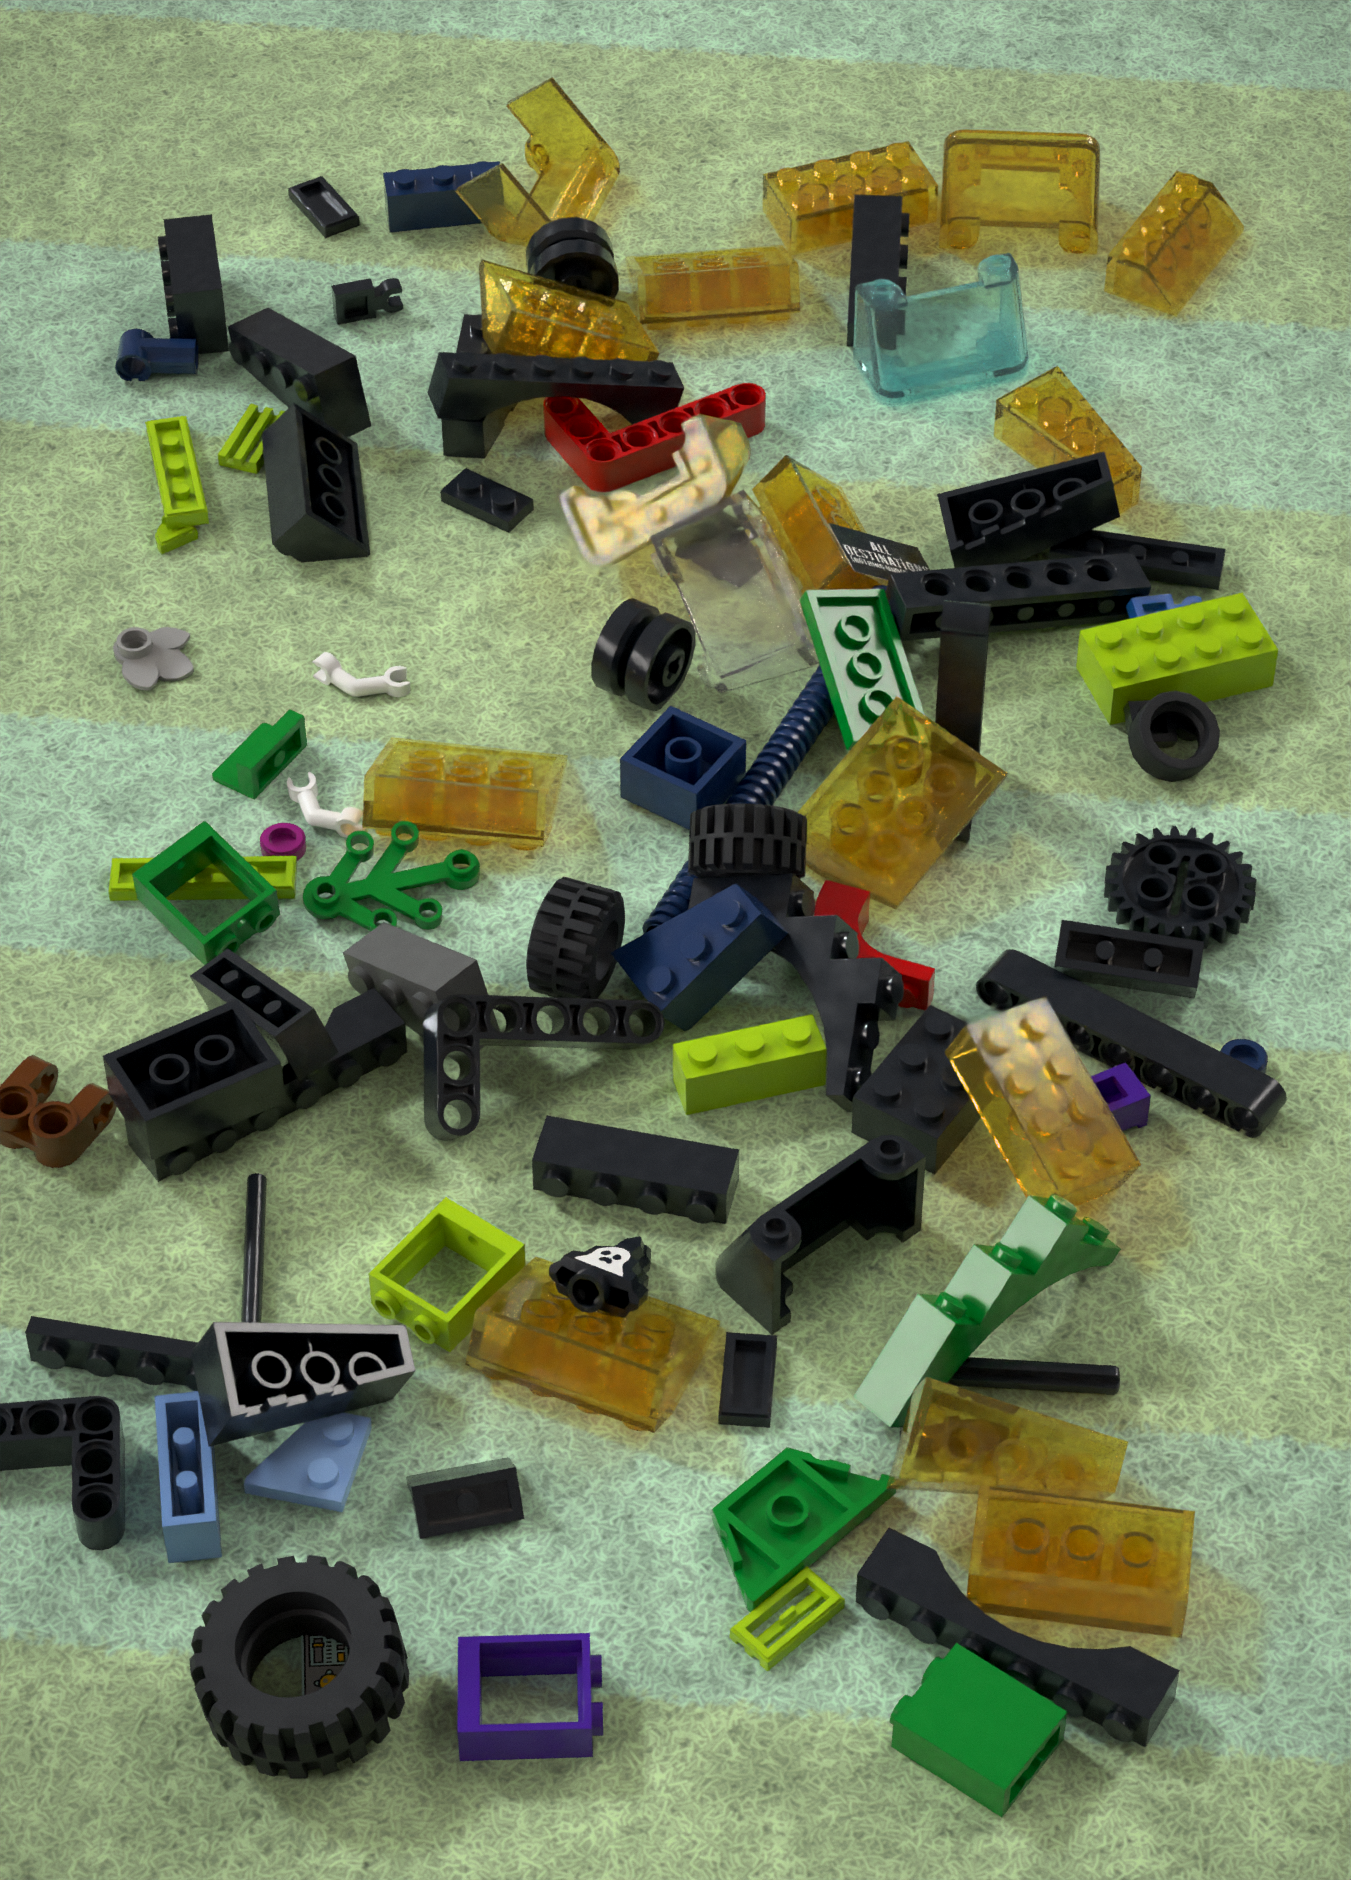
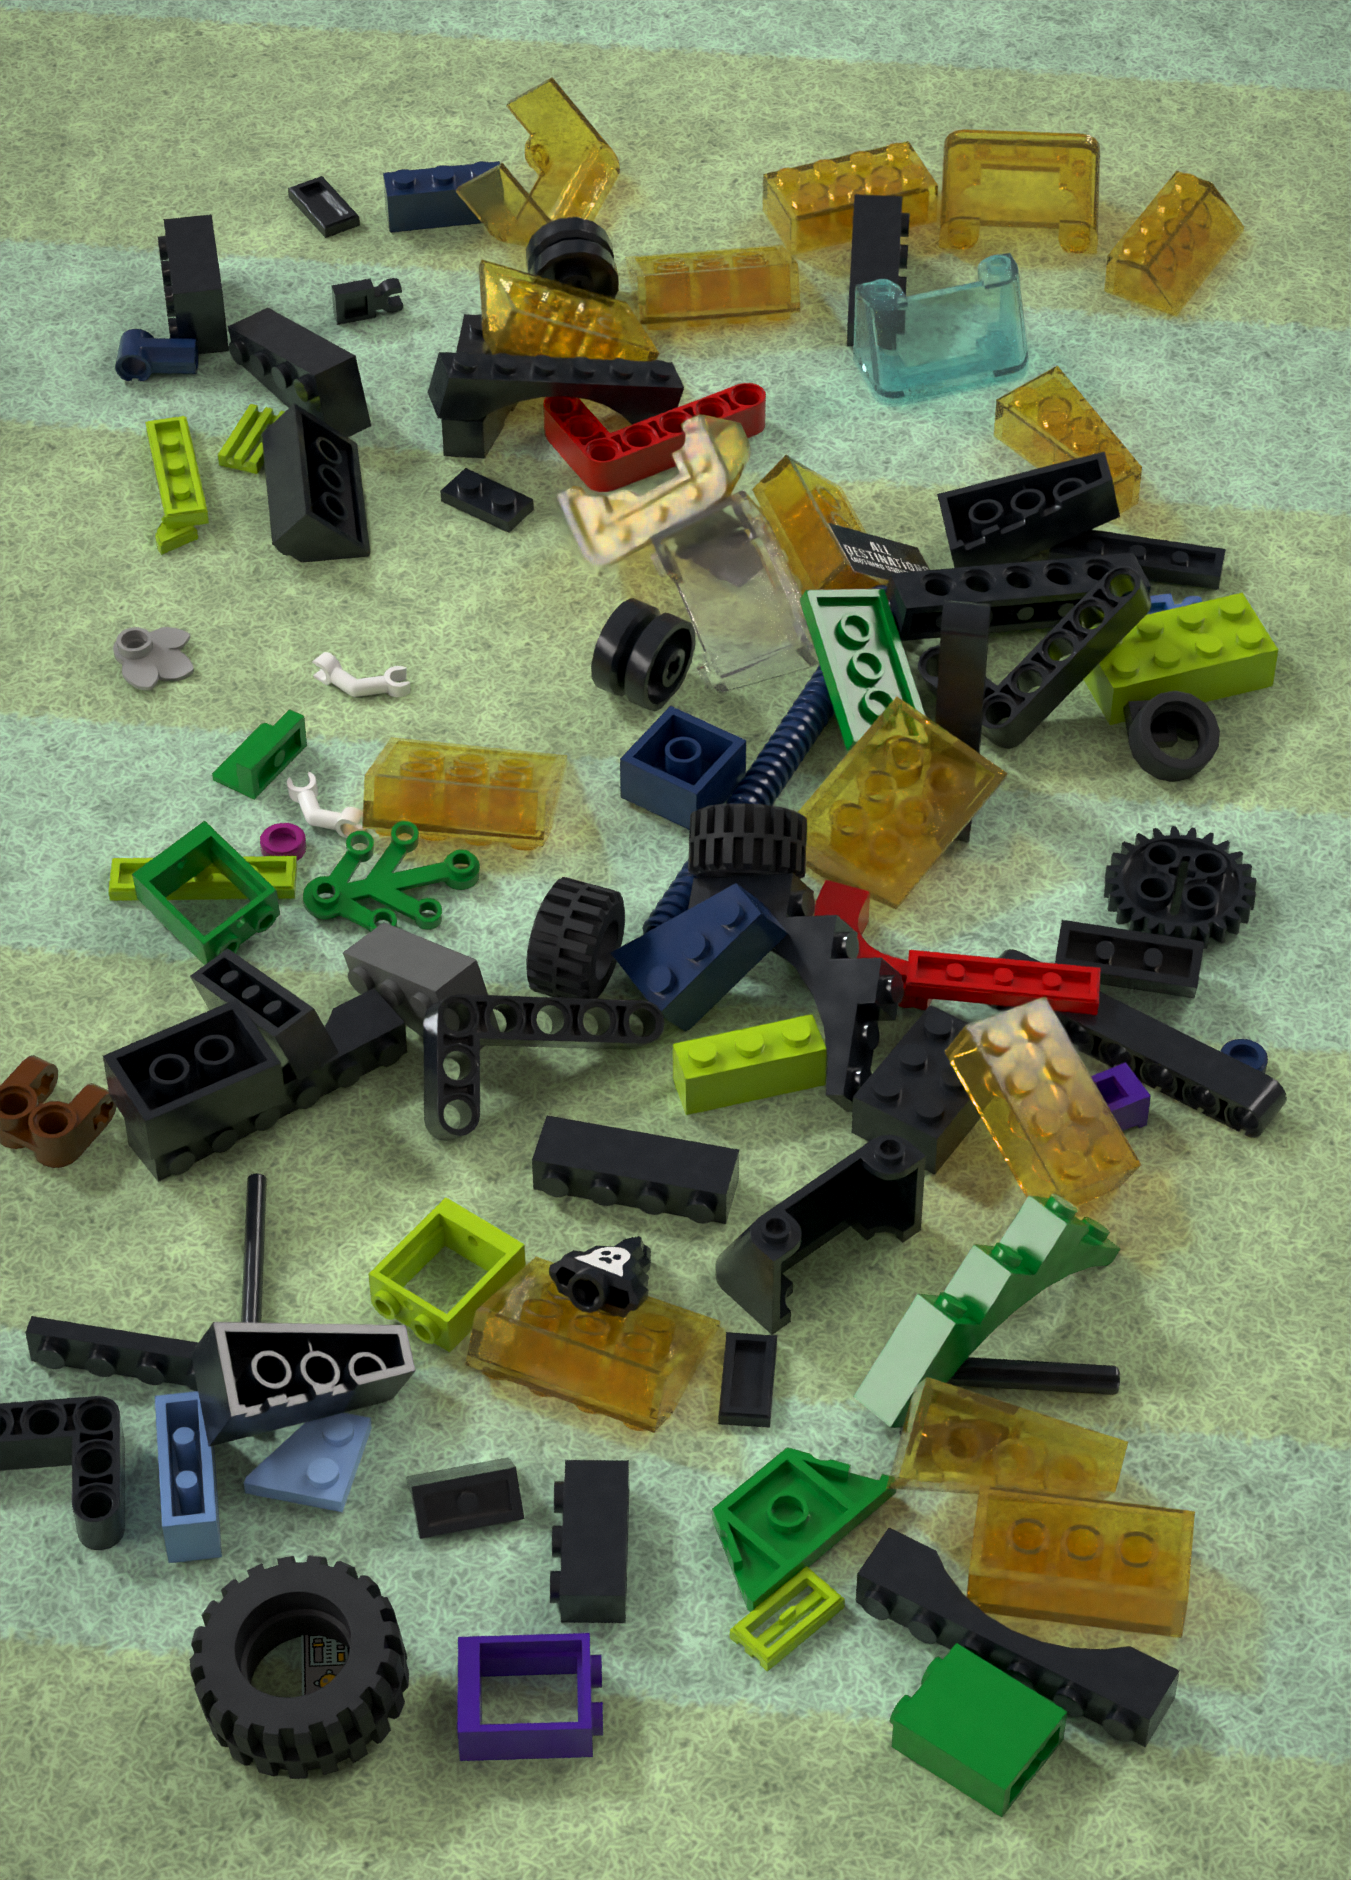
(591, 1541): none -> black brick
(1002, 981): none -> red tile
(1042, 664): none -> black beam

